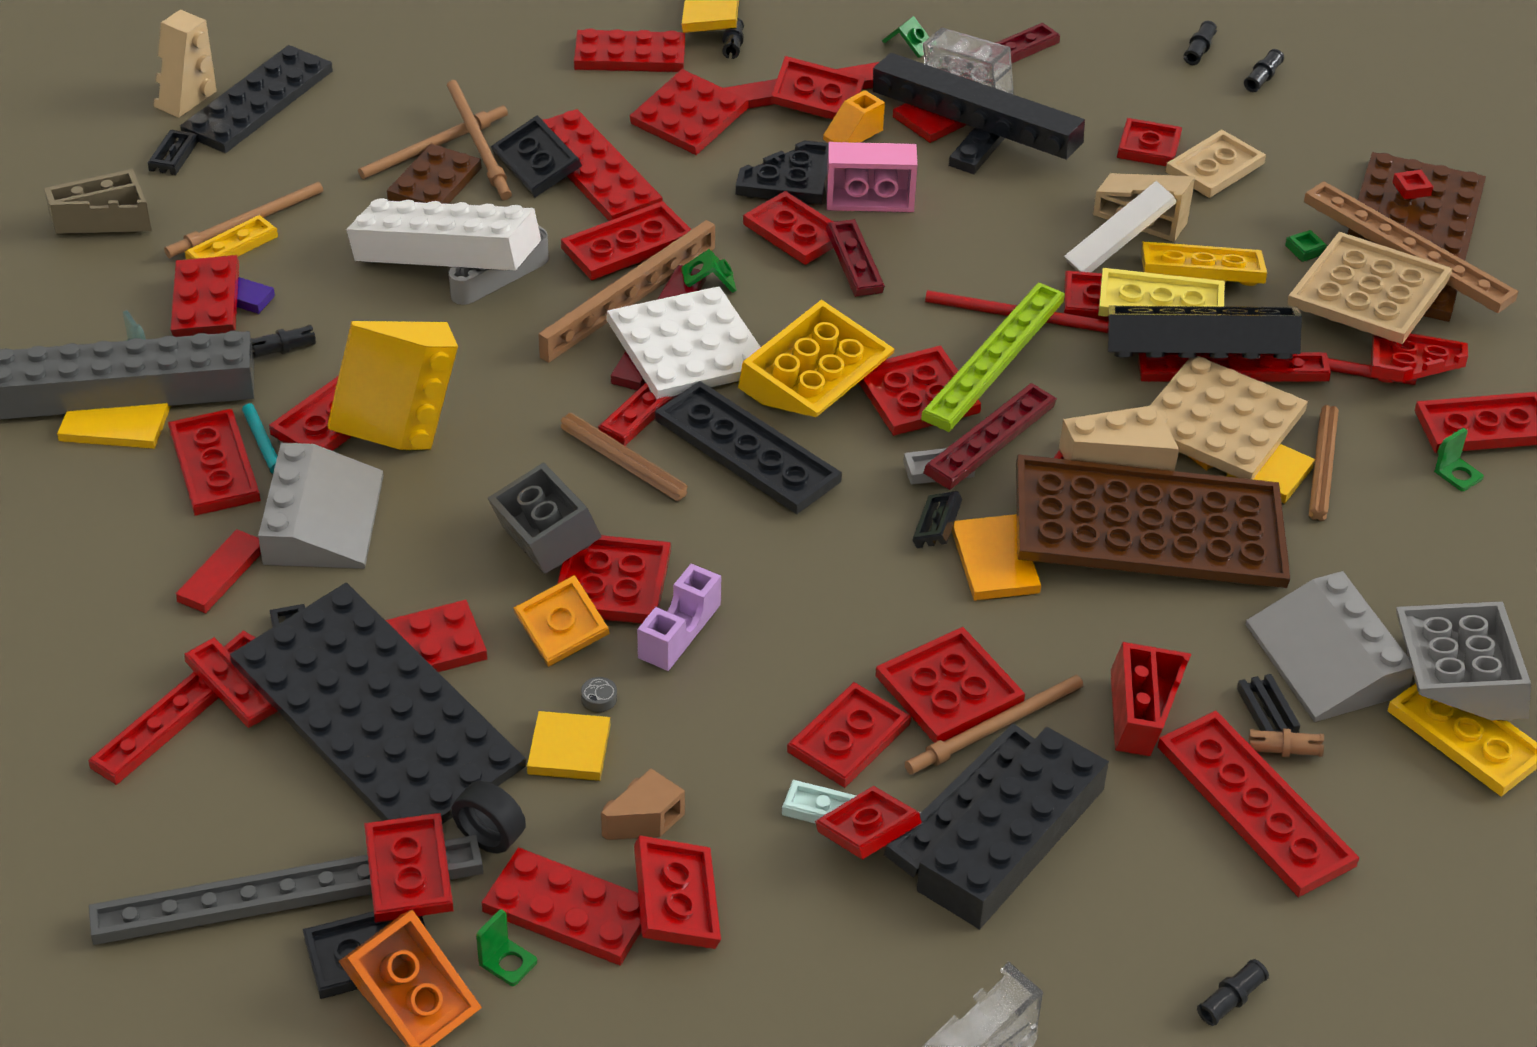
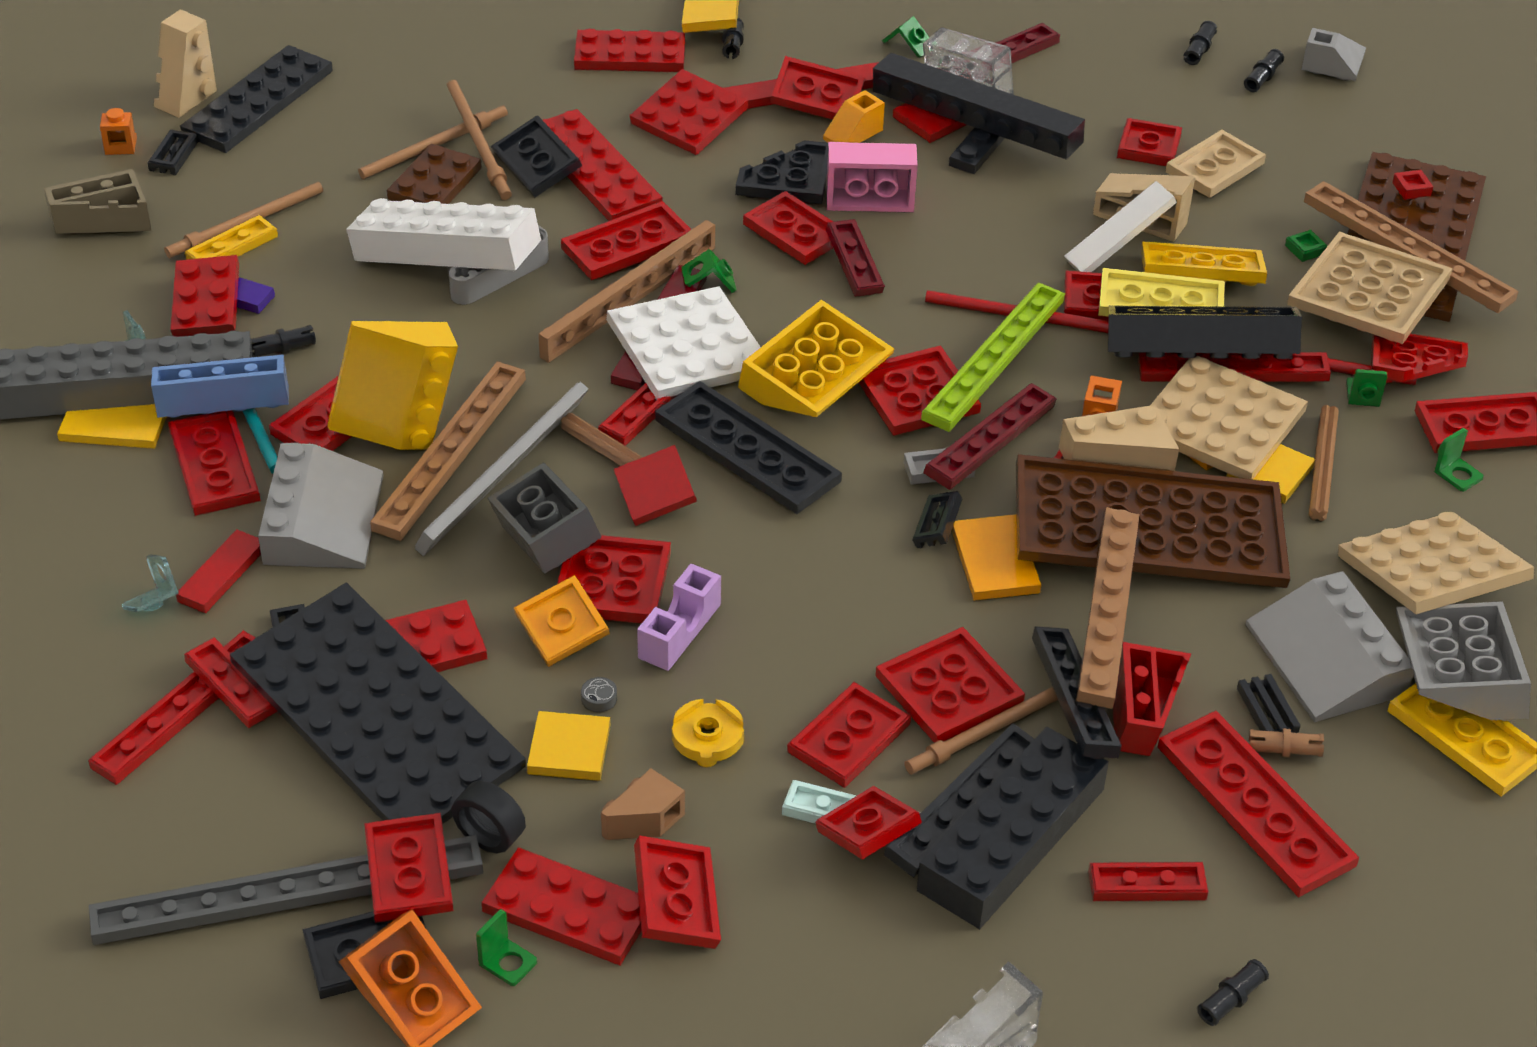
(118, 126): none -> orange brick
(164, 588): none -> clear light blue bracket
(220, 386): none -> medium blue brick
(447, 451): none -> medium nougat plate
(500, 469): none -> light grey tile
(655, 485): none -> red tile
(703, 747): none -> yellow plate
(1063, 666): none -> black plate
(1098, 404): none -> orange brick
(1108, 609): none -> medium nougat plate
(1148, 881): none -> red tile
(1332, 55): none -> light grey slope
(1366, 387): none -> green bracket
(1435, 562): none -> tan plate

